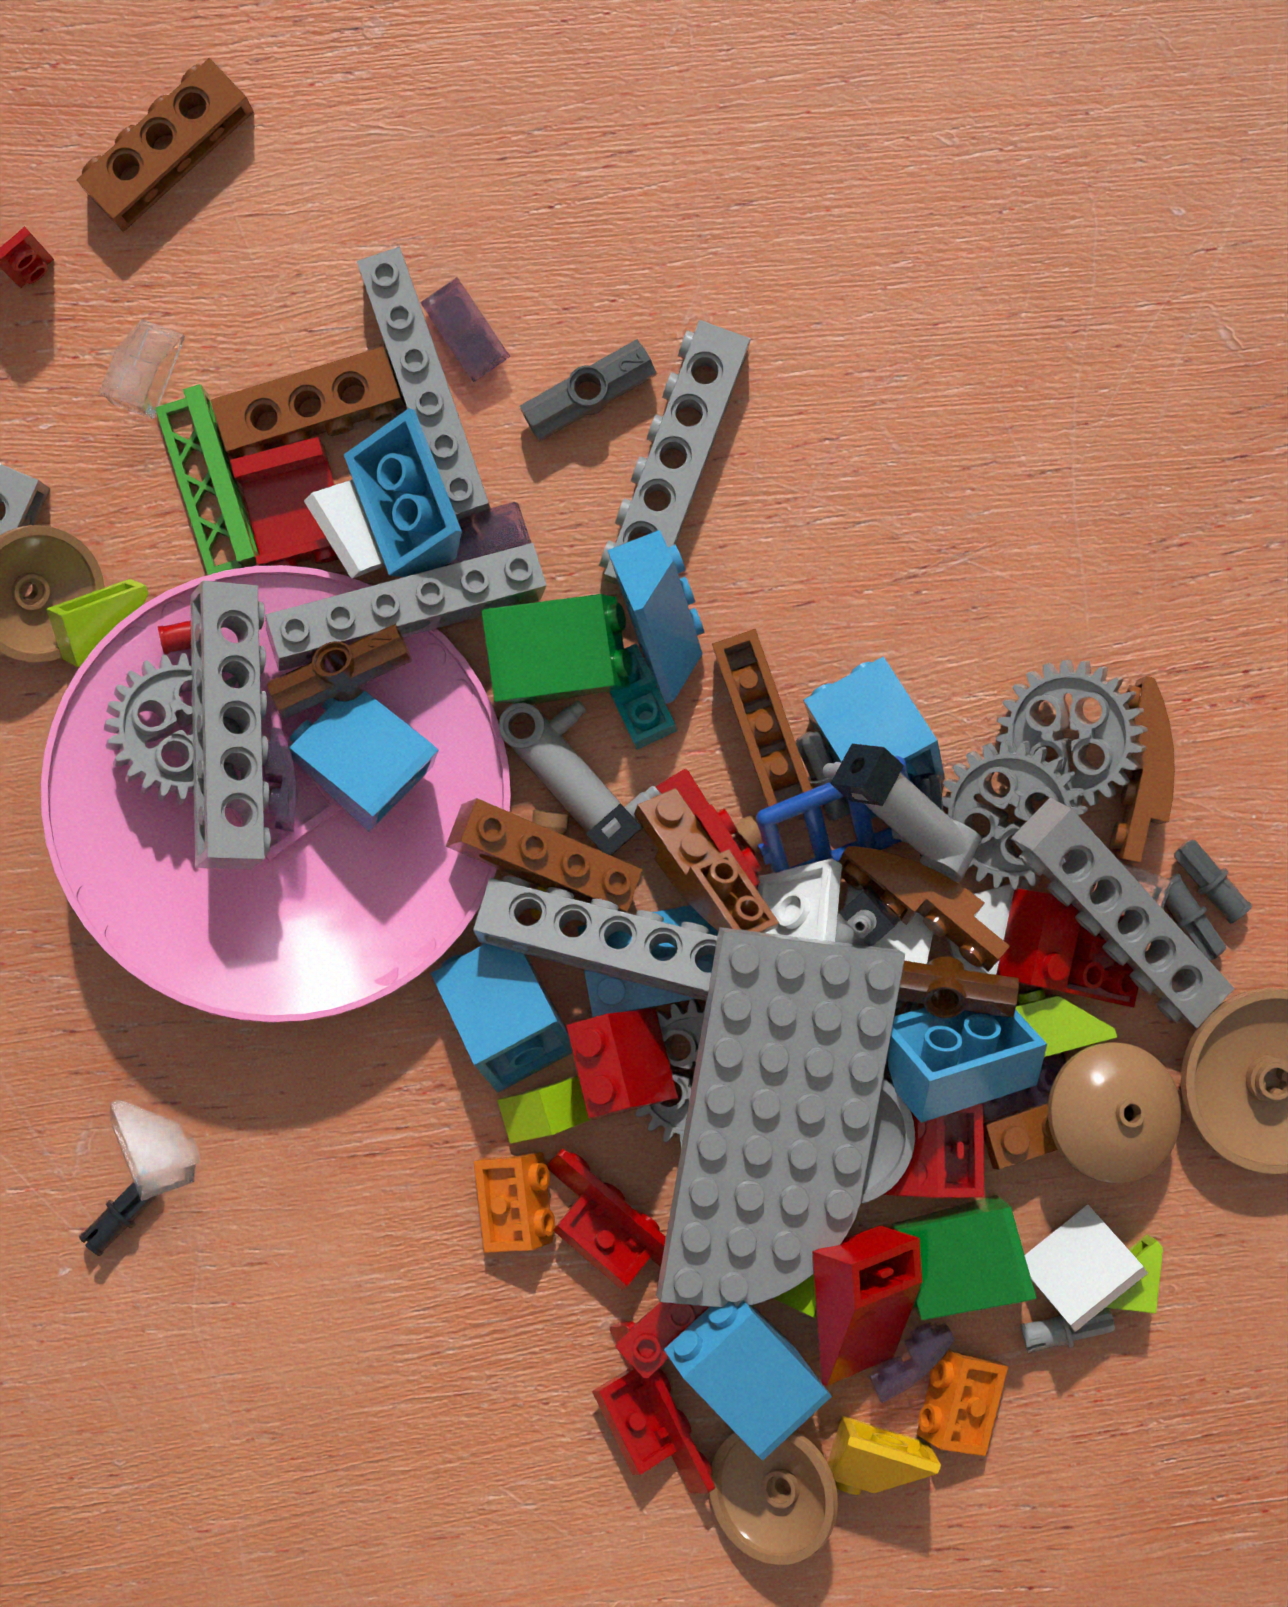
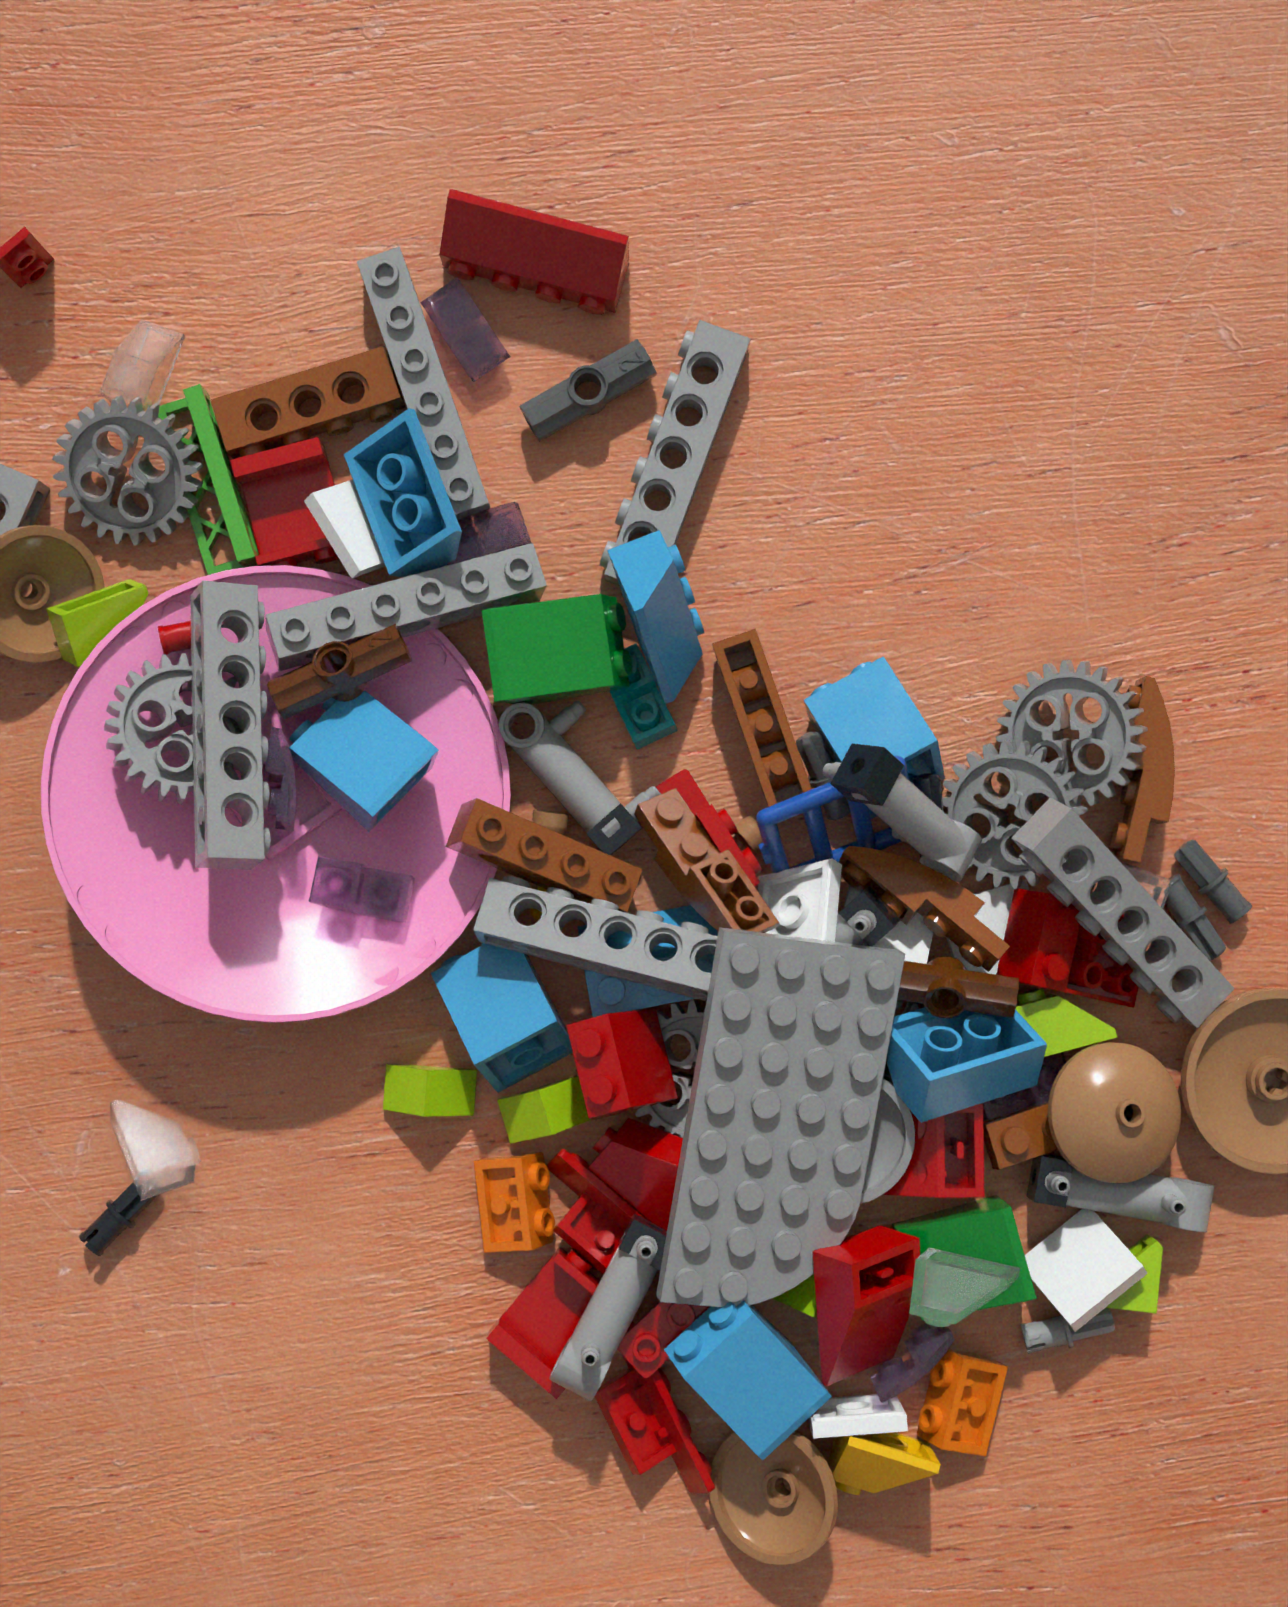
(90, 451): none -> light grey gear
(161, 169): dark orange brick -> none
(361, 889): none -> clear purple slope
(430, 1090): none -> lime slope
(533, 252): none -> red slope
(545, 1316): none -> red panel
(611, 1309): none -> light grey piece
(640, 1167): none -> red slope
(858, 1417): none -> white tile
(955, 1285): none -> clear slope
(1152, 1198): none -> light grey piece

